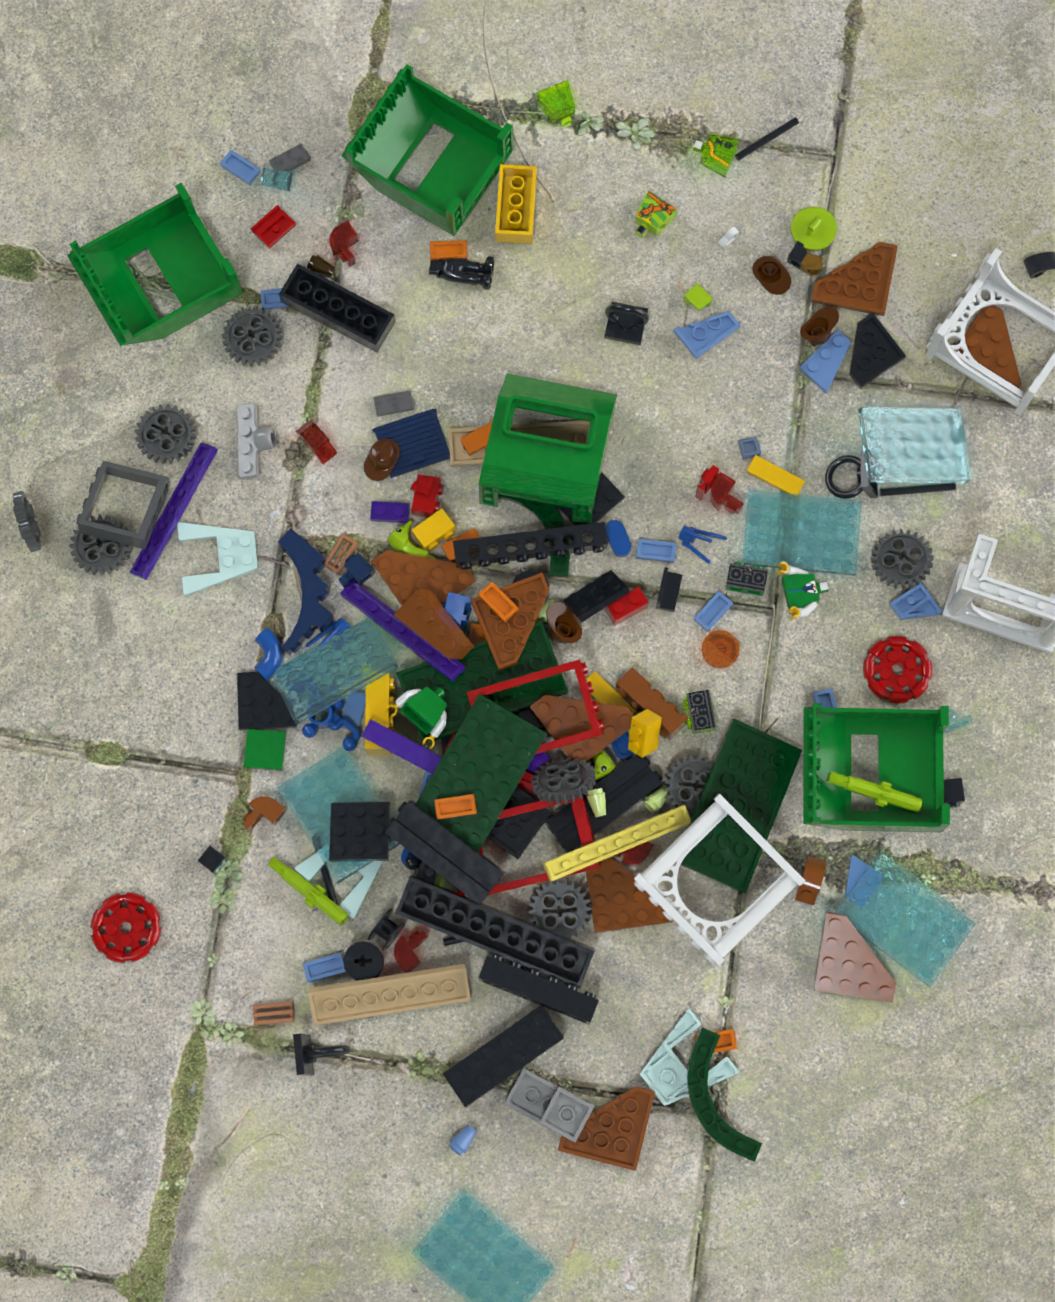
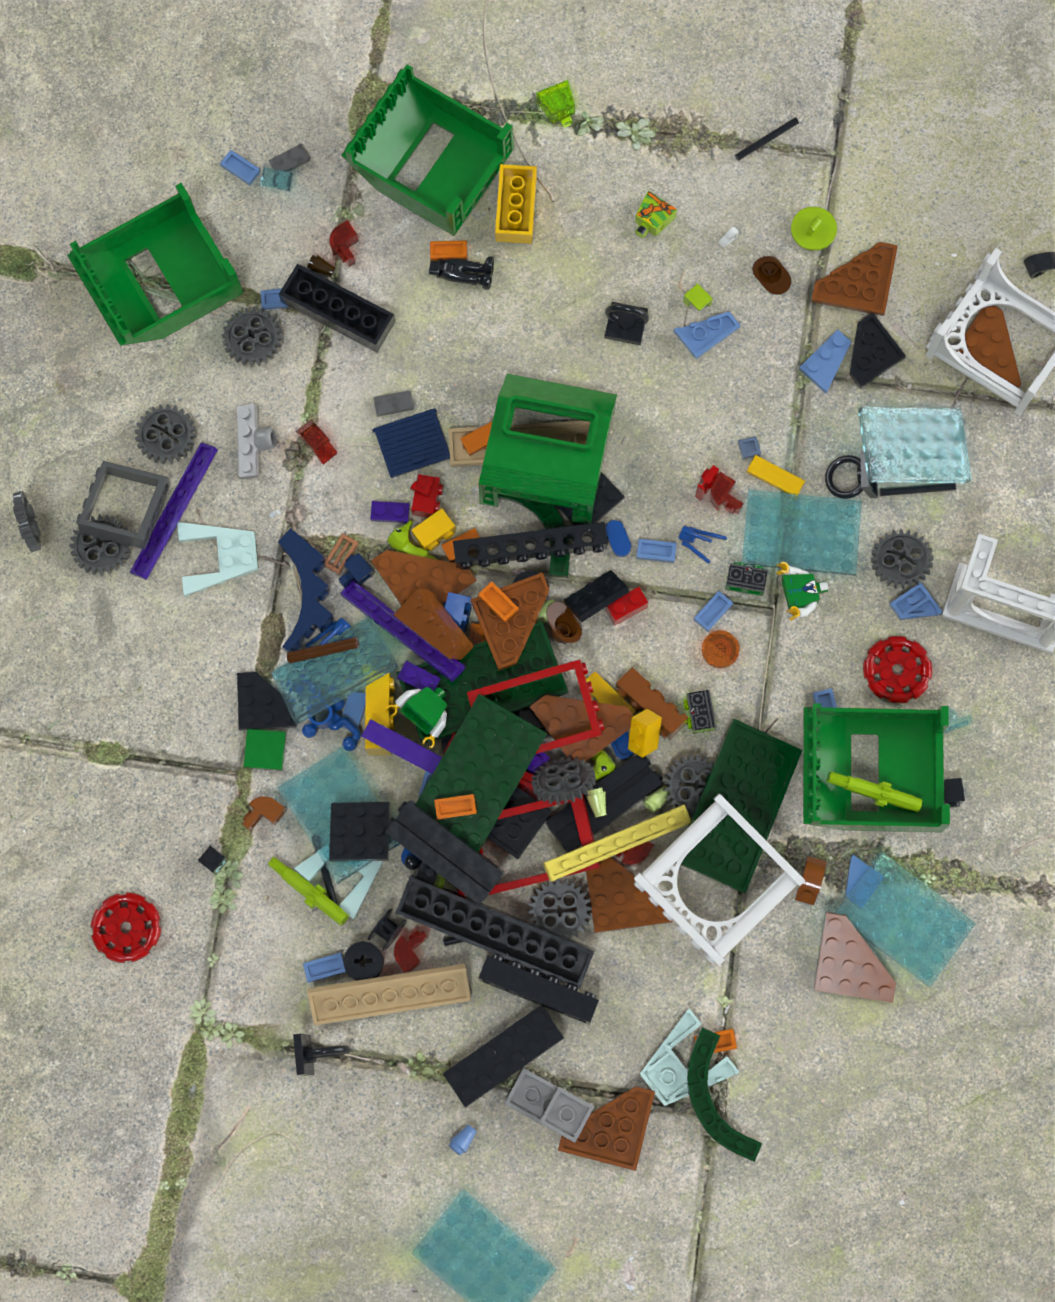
(272, 654): blue cylinder -> none
(273, 227): red plate -> none
(273, 1013): nougat tile -> none
(323, 650): none -> reddish brown axle
(381, 459): reddish brown piece -> none
(417, 677): none -> dark purple plate
(669, 591): black panel -> none
(717, 153): clear neon green torso -> none
(805, 261): leg -> none
(819, 326): reddish brown piece -> none

